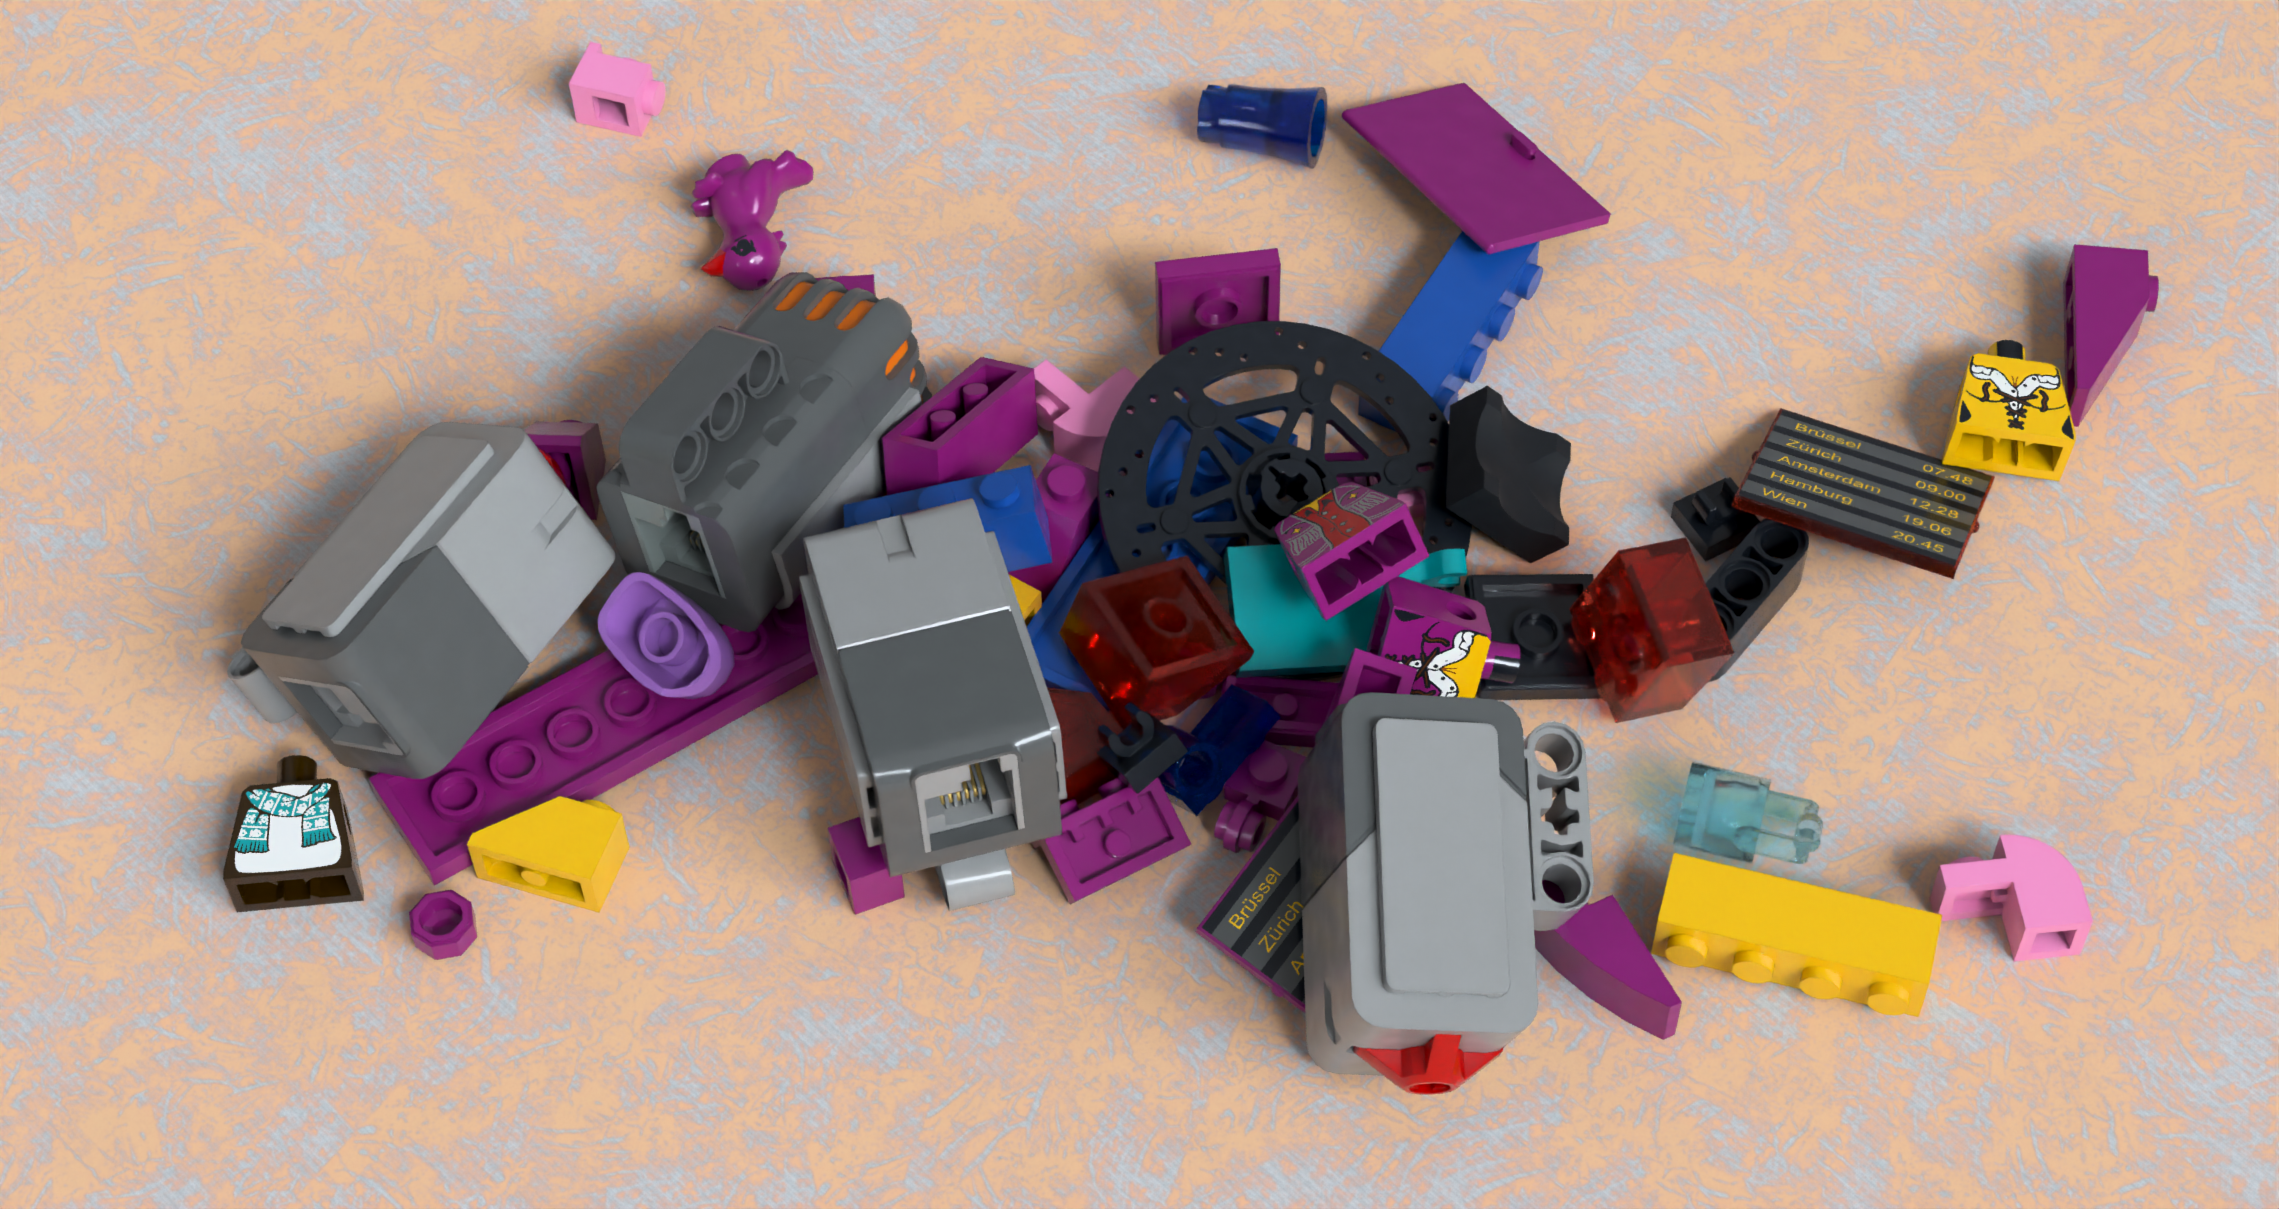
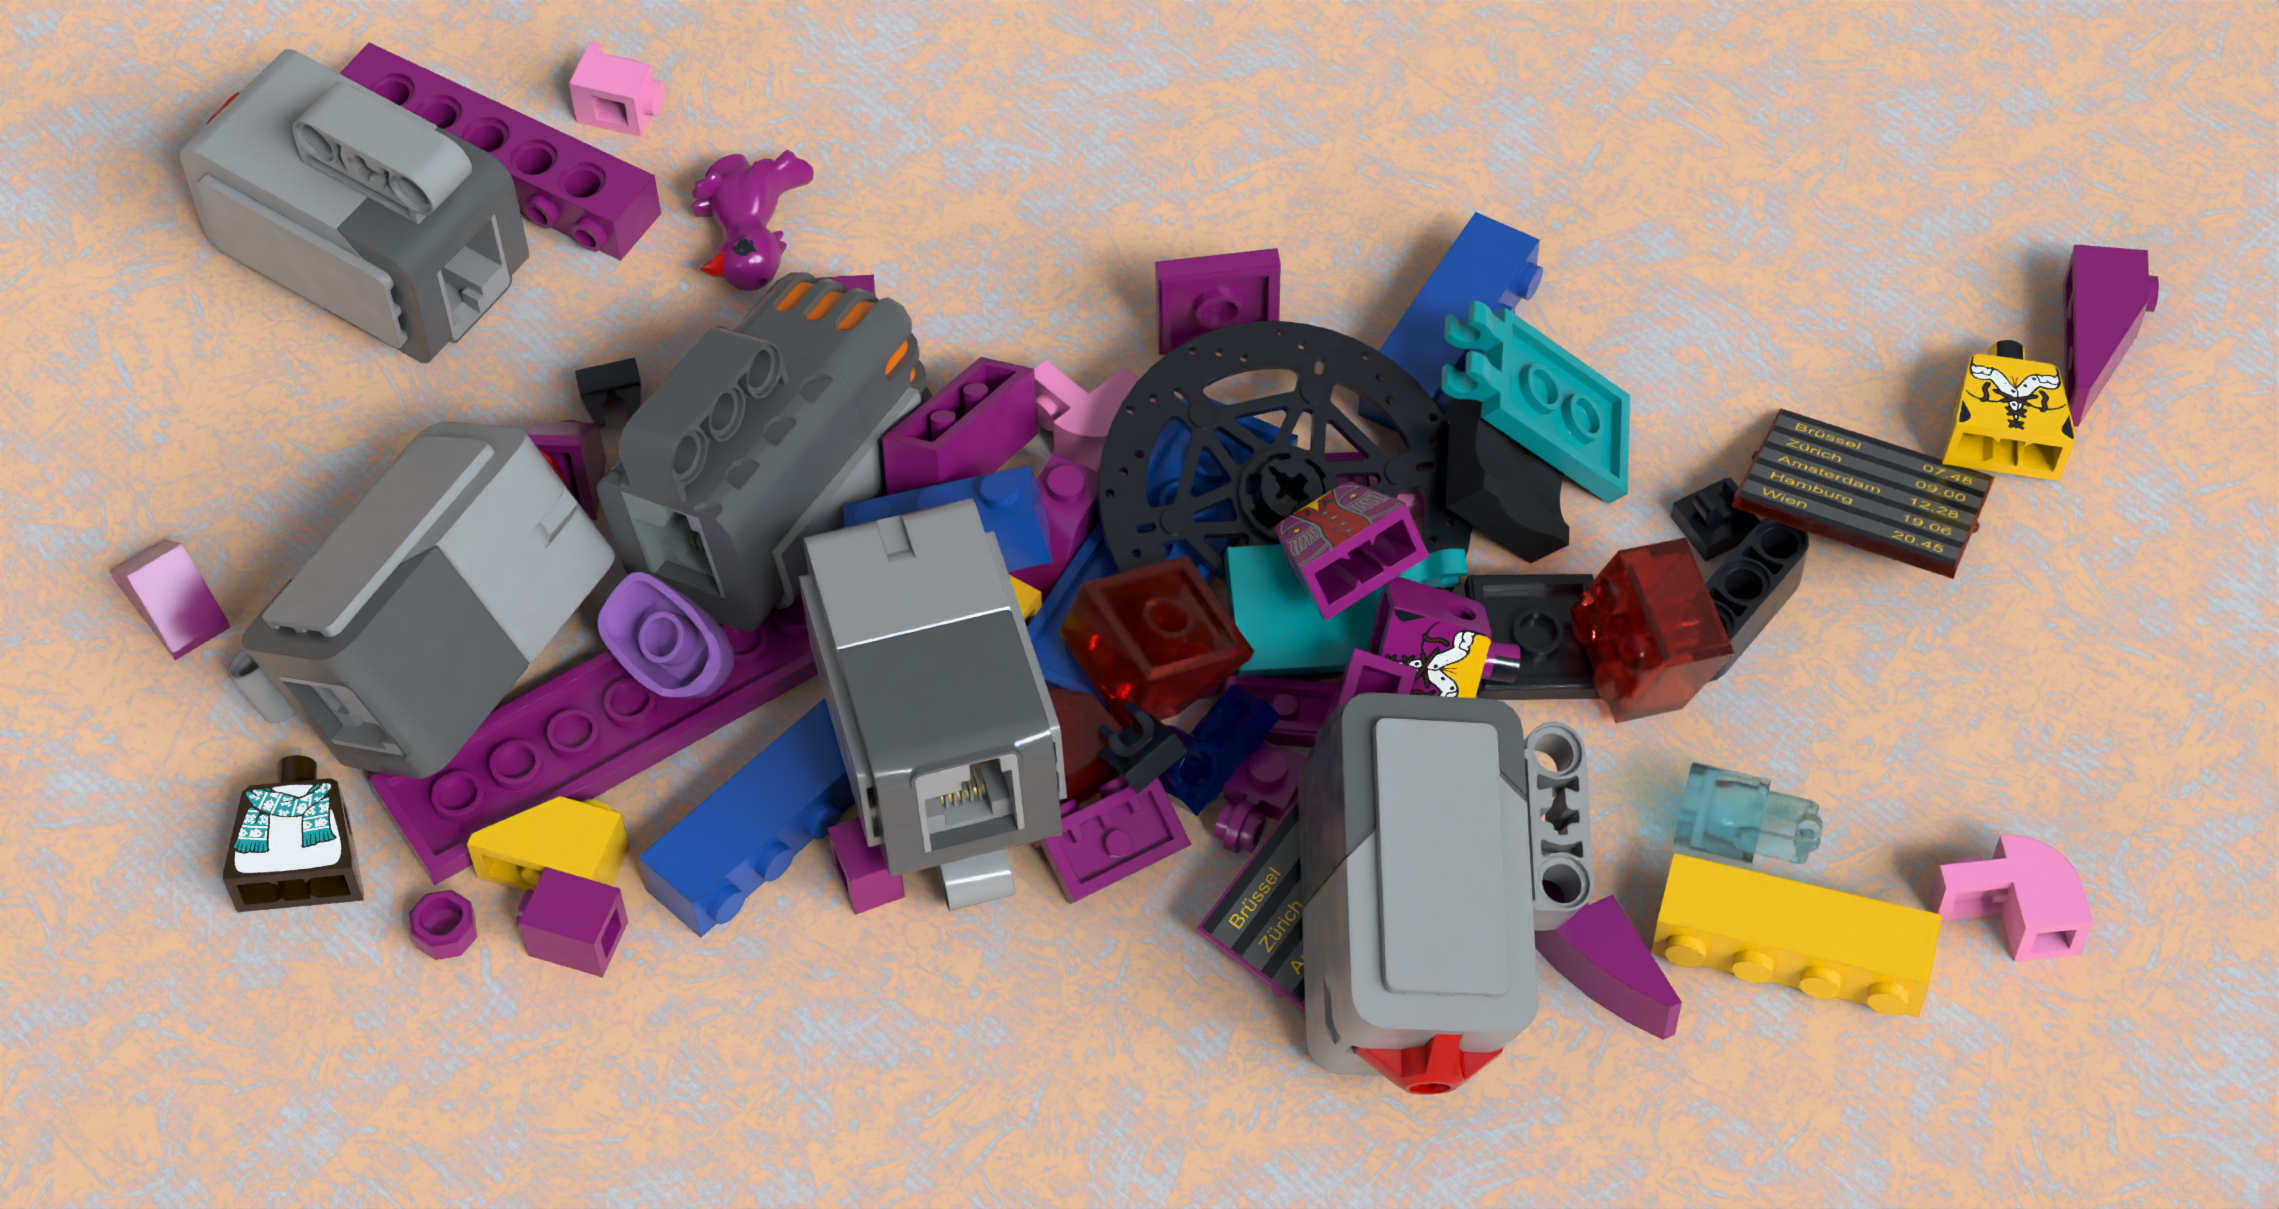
(171, 597): none -> slope
(357, 205): none -> light grey piece
(555, 176): none -> magenta brick
(572, 921): none -> magenta brick
(609, 379): none -> black tile
(751, 825): none -> blue brick
(1265, 121): clear blue plant -> none
(1476, 167): magenta container -> none
(1542, 398): none -> teal tile

